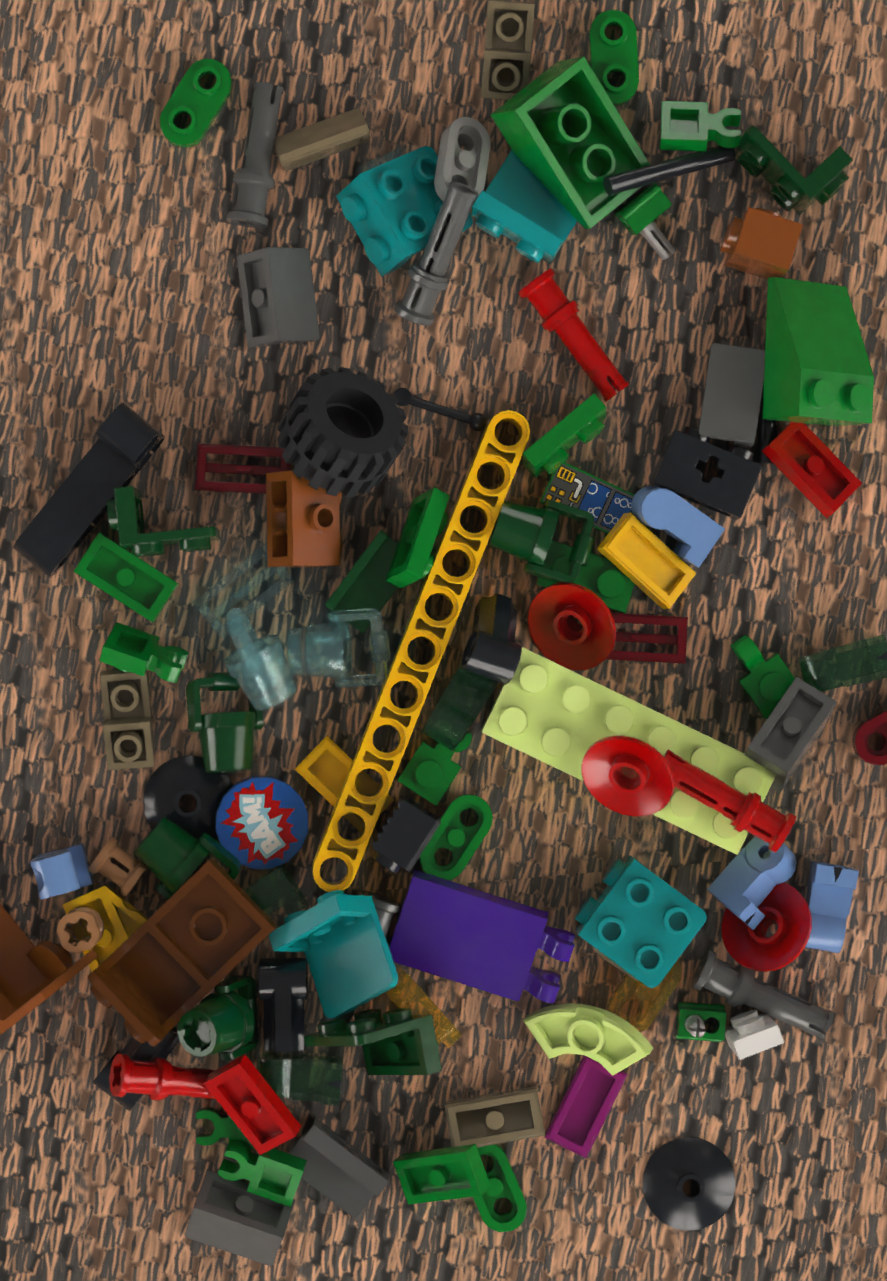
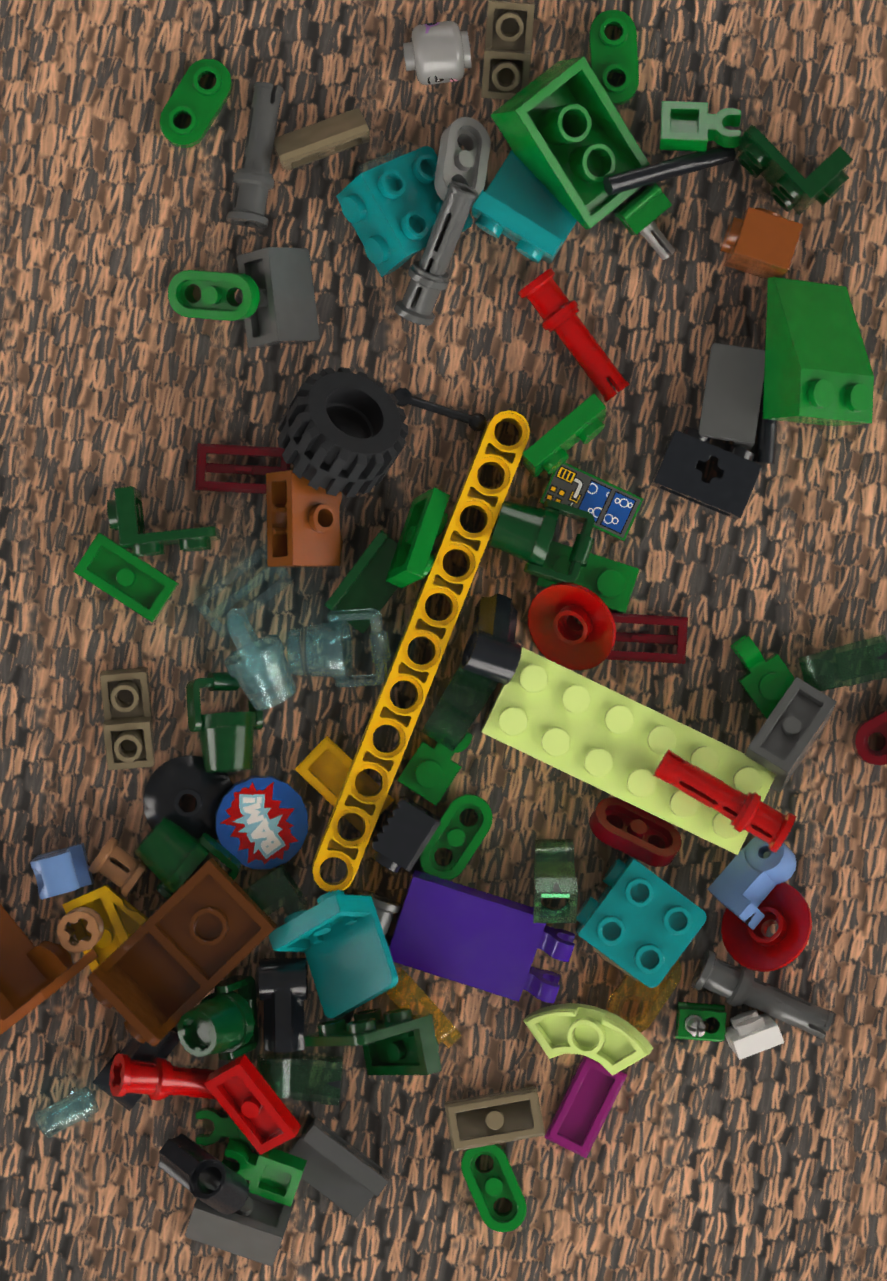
(67, 1112): none -> clear light blue pin
(83, 496): black beam -> none
(139, 651): green plate -> none
(203, 1175): none -> black piece
(217, 295): none -> green plate
(438, 52): none -> light grey head
(442, 1174): green plate -> none
(554, 878): none -> clear green leg
(628, 776): red dish -> none
(635, 832): none -> dark red plate
(646, 561): yellow tile -> none
(678, 519): medium blue leg -> none
(685, 1160): black dish -> none
(812, 467): red plate -> none
(829, 900): medium blue leg -> none

